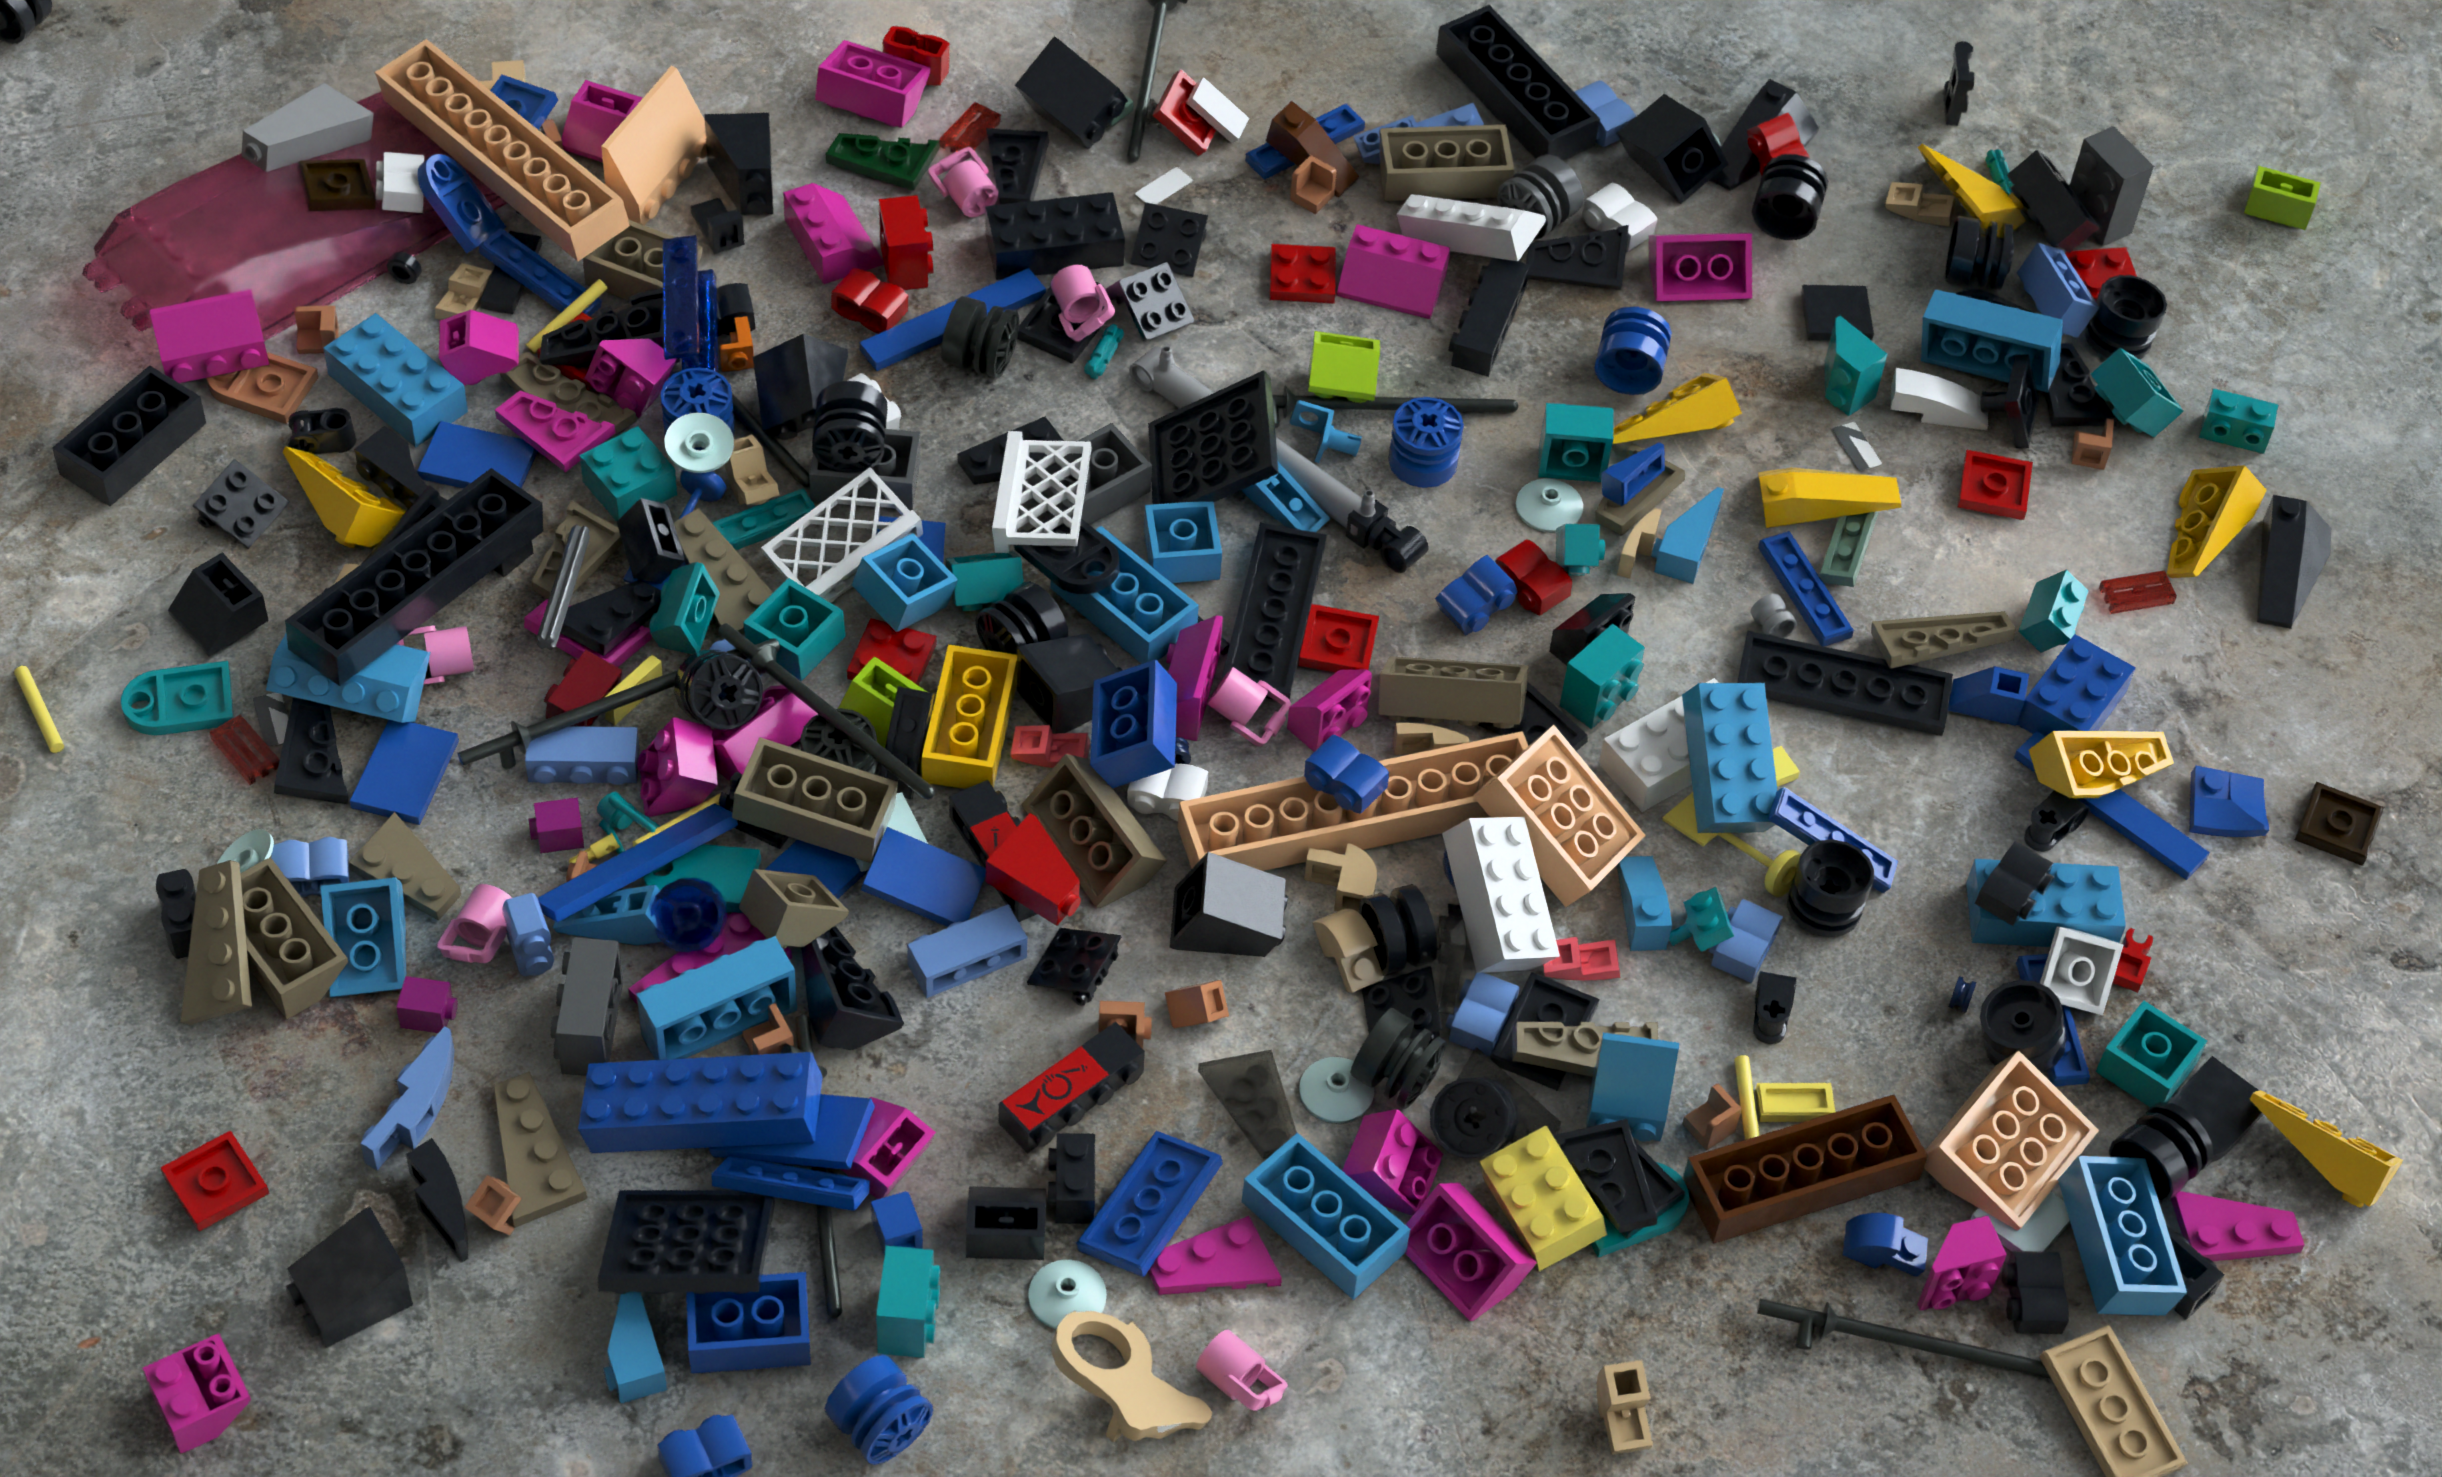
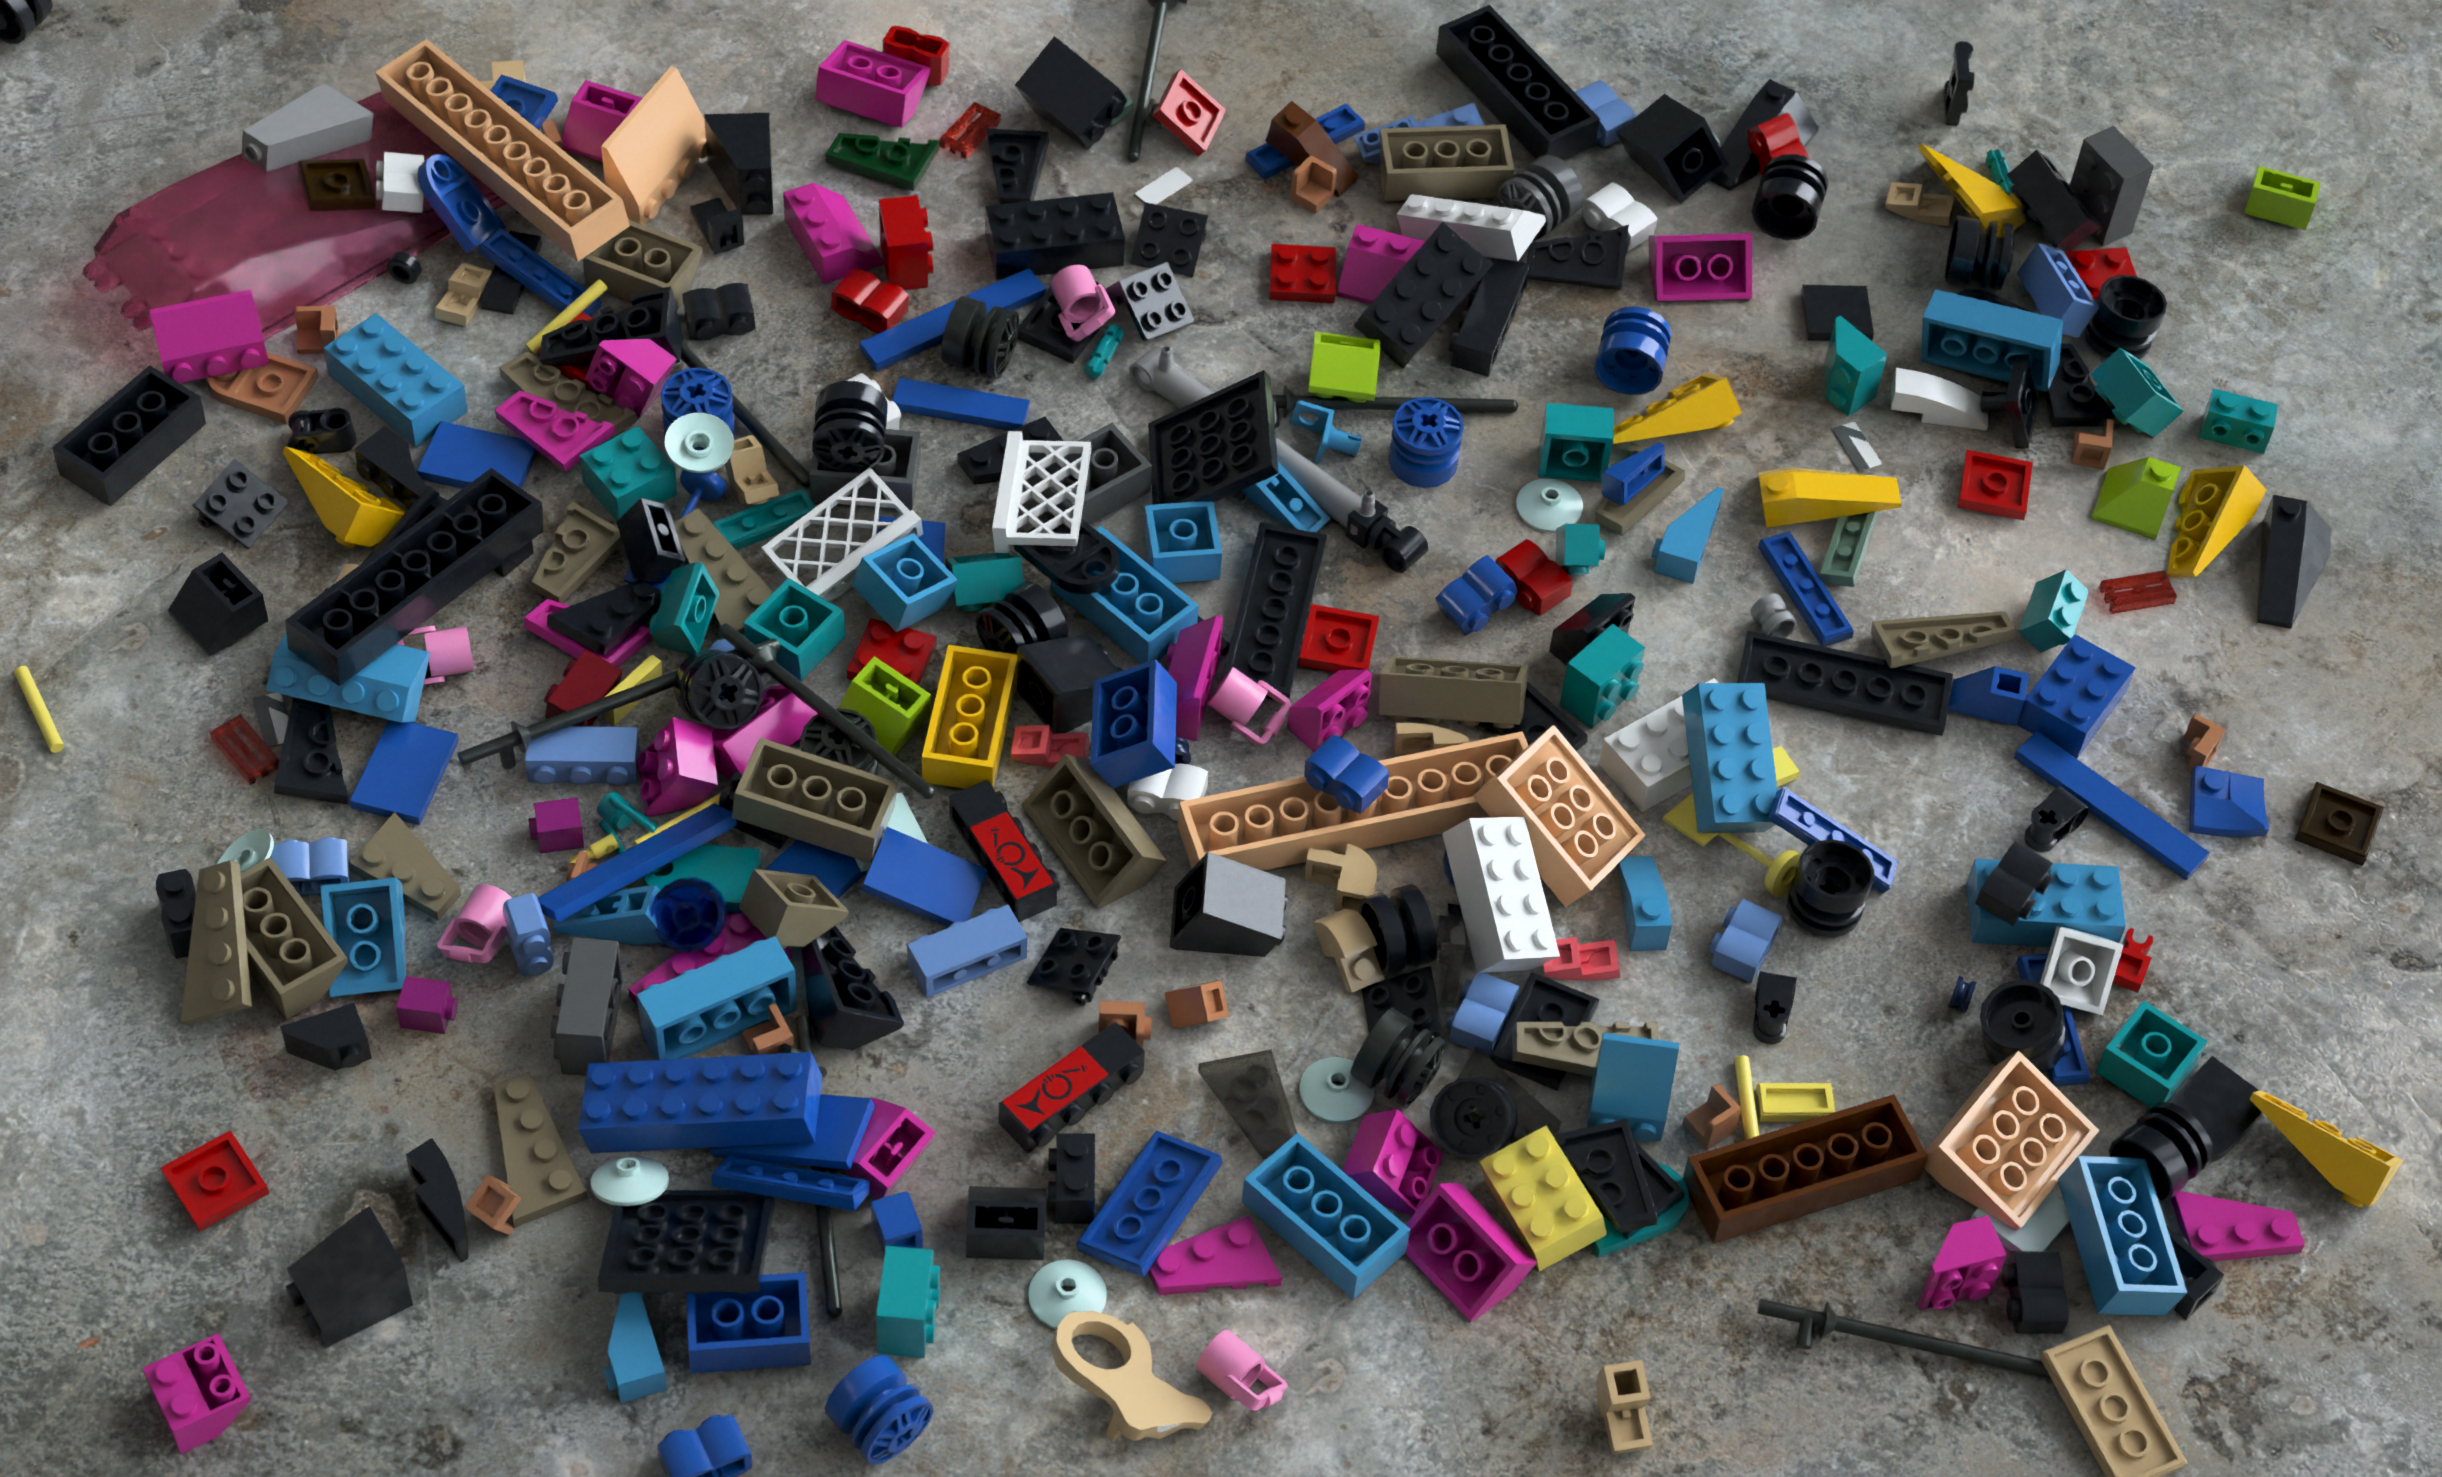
(180, 699): teal tile -> none
(329, 1038): none -> black slope
(422, 1094): medium blue slope -> none
(477, 346): dark pink slope -> none
(563, 587): dark grey axle -> none
(629, 1181): none -> light aqua dish
(689, 306): clear blue fence -> none
(740, 352): orange bracket -> none
(791, 380): black slope -> none
(908, 732): black tile -> none
(960, 404): none -> blue tile
(965, 182): bright pink piece -> none
(1034, 872): red slope -> none
(1217, 110): white tile -> none
(1423, 294): none -> black brick
(1639, 541): tan slope -> none
(1705, 921): teal plate -> none
(1882, 1239): blue brick -> none
(2097, 761): yellow wedge -> none
(2137, 495): none -> lime slope
(2205, 740): none -> nougat bracket

